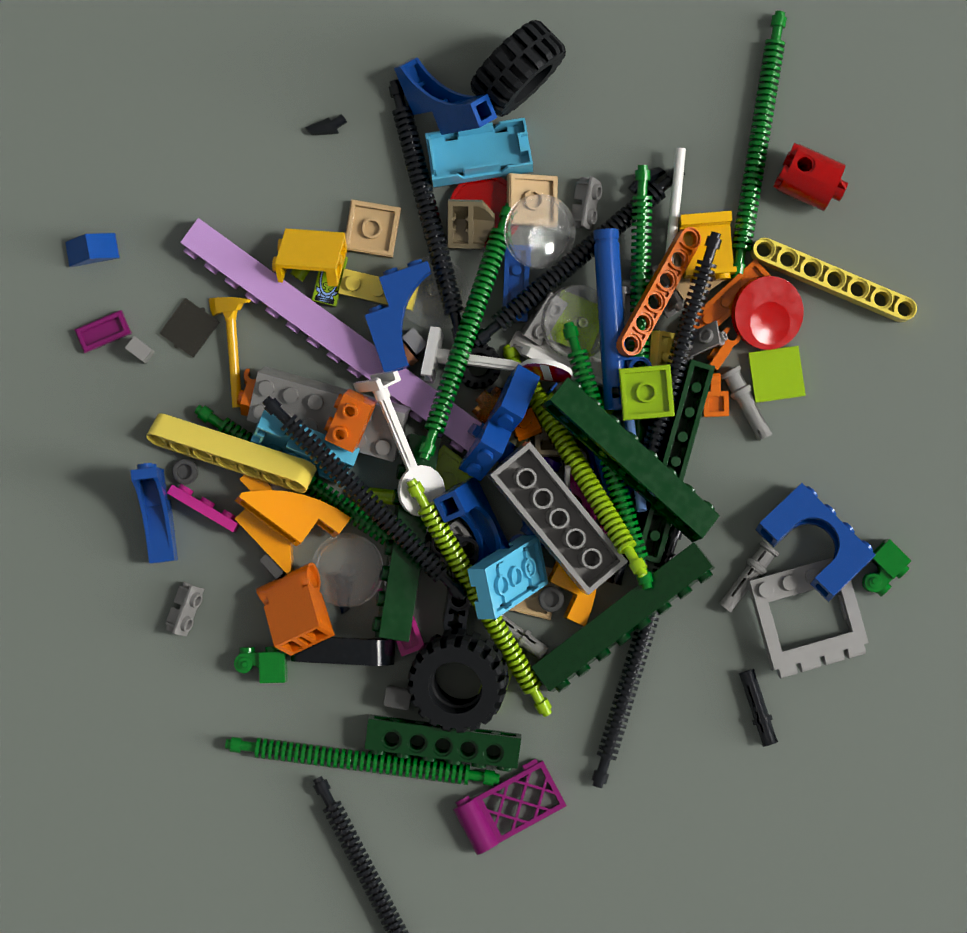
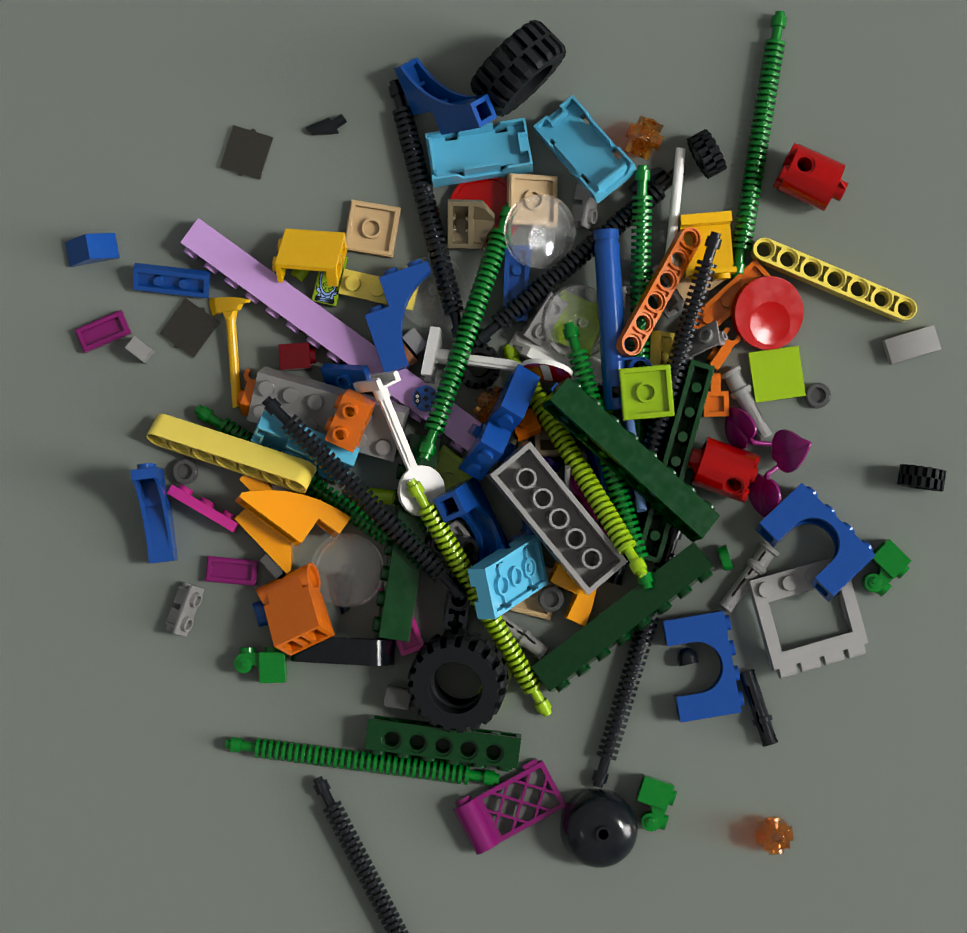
(171, 280): none -> blue plate
(231, 570): none -> magenta tile
(246, 152): none -> clear smoke piece
(260, 613): none -> blue tile
(296, 356): none -> dark red brick
(344, 375): none -> blue plate
(424, 397): none -> blue tile
(585, 149): none -> medium azure piece
(589, 814): none -> black cylinder
(644, 137): none -> clear orange brick
(658, 795): none -> green brick
(687, 656): none -> black hinge
(706, 153): none -> black tyre
(723, 469): none -> red cylinder
(723, 695): none -> blue arch
(725, 558): none -> green tile
(767, 828): none -> clear orange brick
(788, 452): none -> magenta plant
(817, 395): none -> dark grey tile
(911, 345): none -> light grey slope
(921, 477): none -> black tyre

